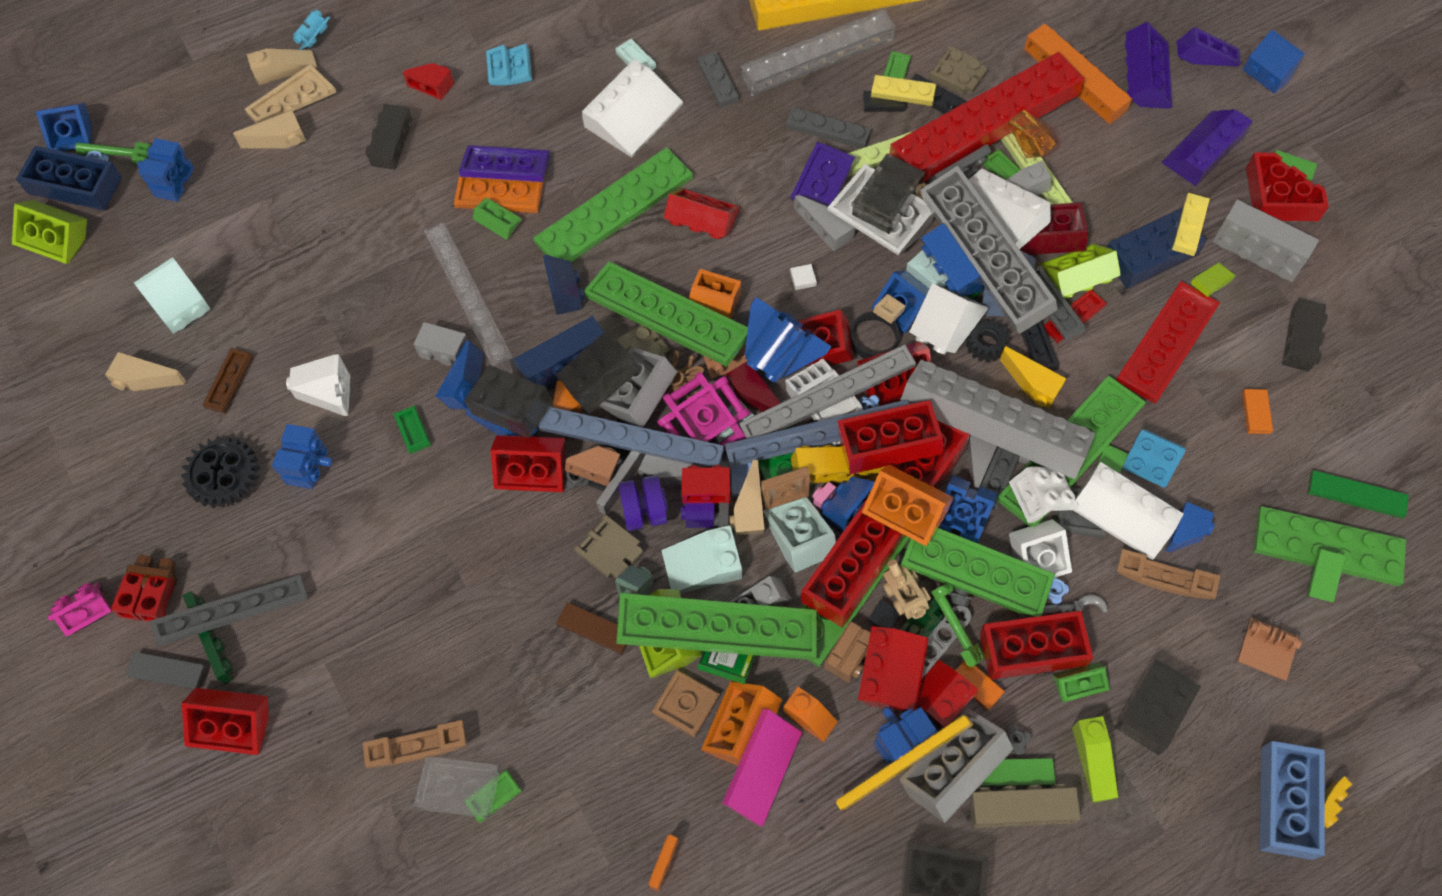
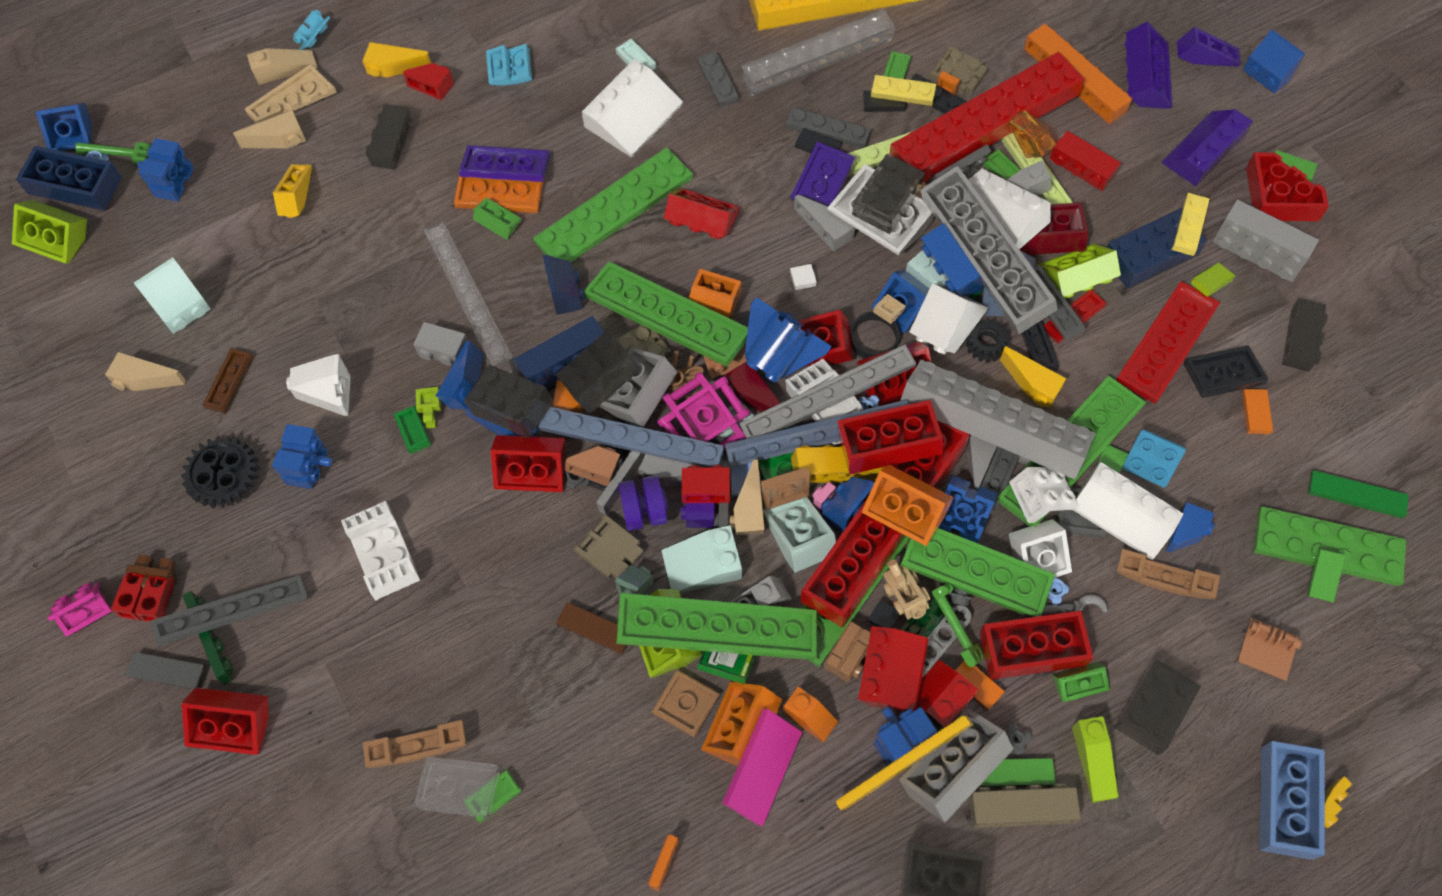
(292, 190): none -> yellow slope
(381, 550): none -> white plate
(392, 60): none -> yellow slope
(428, 403): none -> lime plate
(808, 140): none -> black tile
(948, 82): none -> orange tile
(1084, 161): none -> red brick
(1225, 371): none -> black tile

